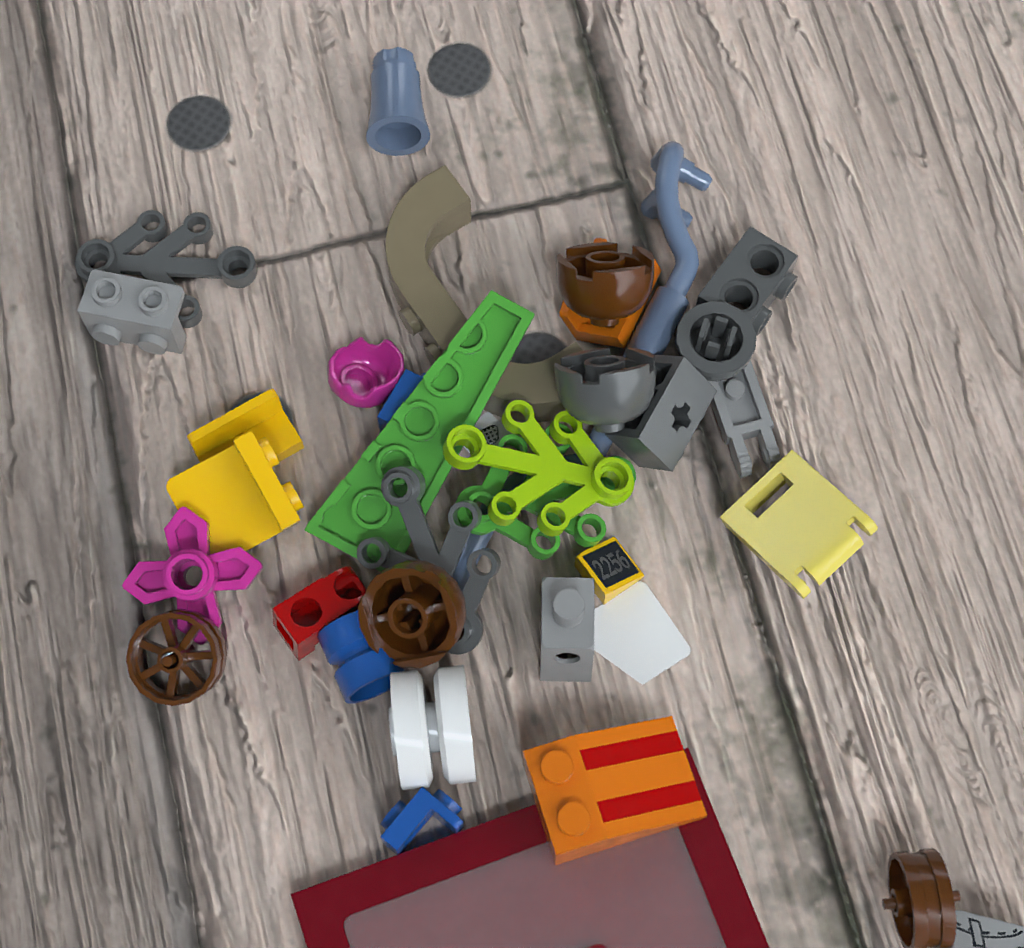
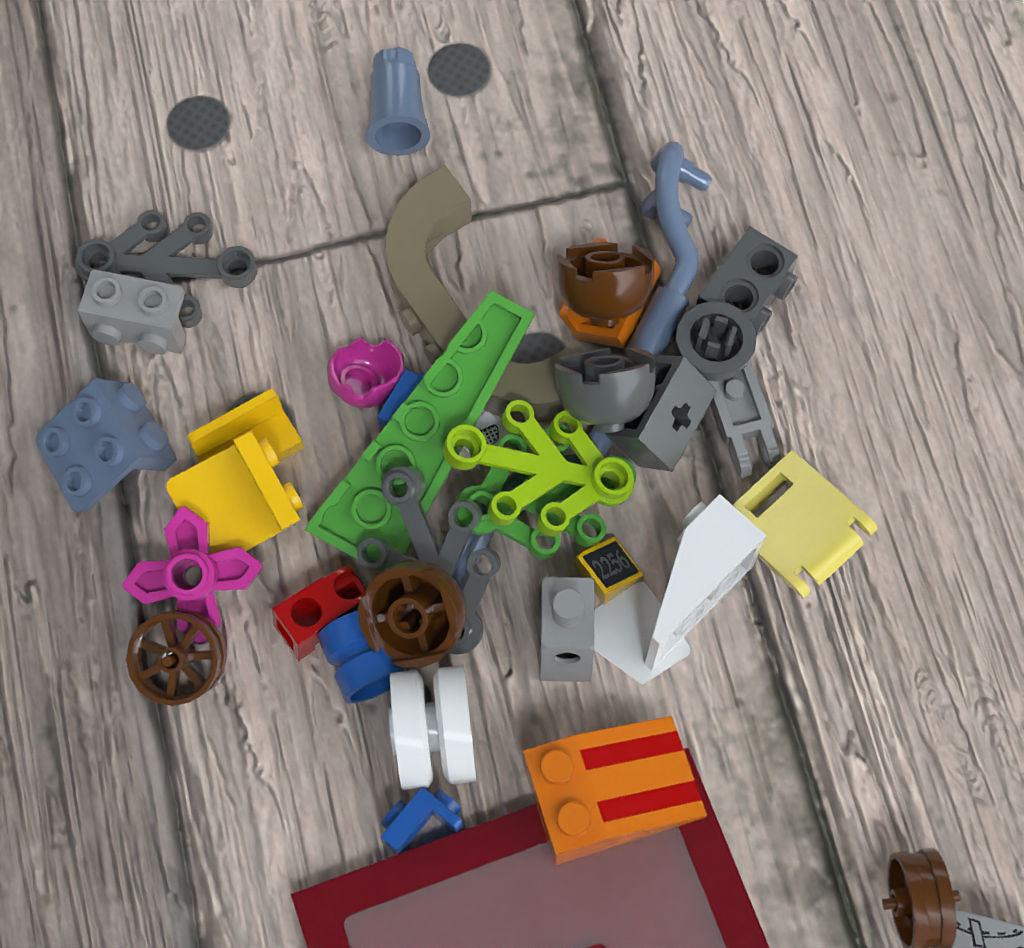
(101, 441): none -> sand blue bracket
(711, 559): none -> white slope

